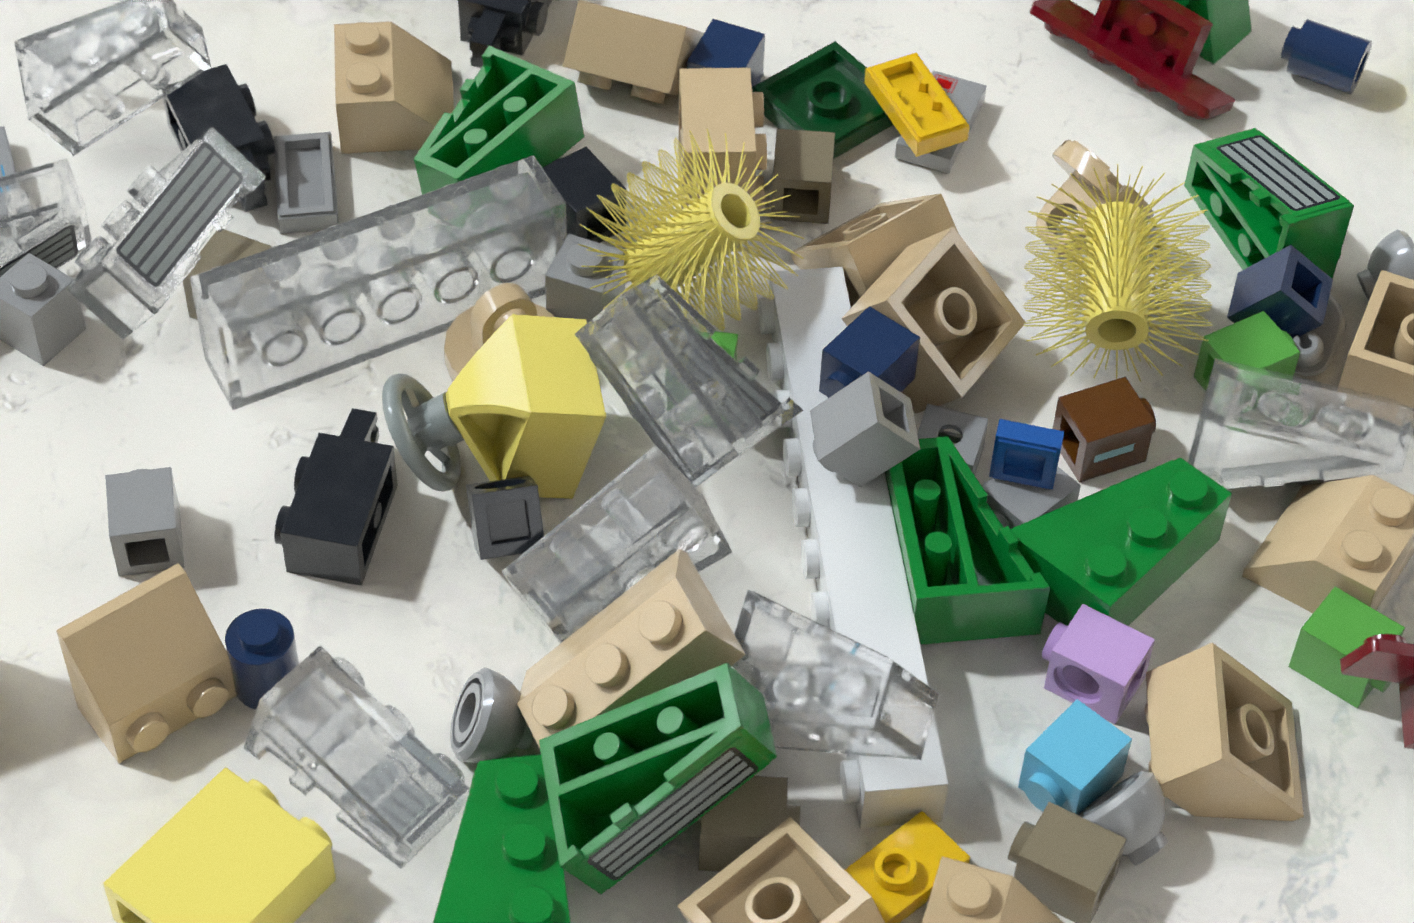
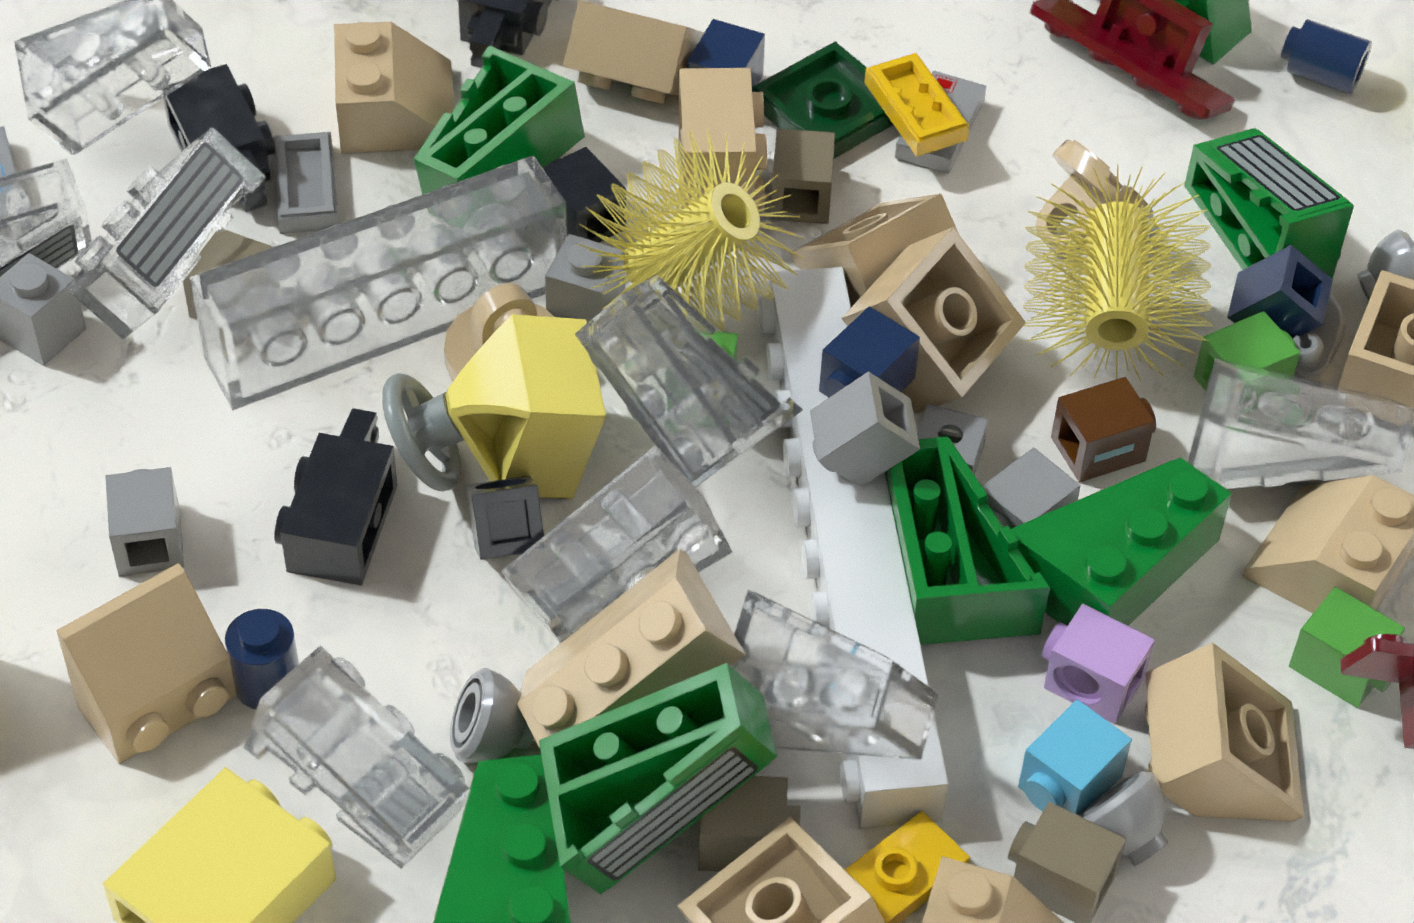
(1026, 454): blue tile -> none

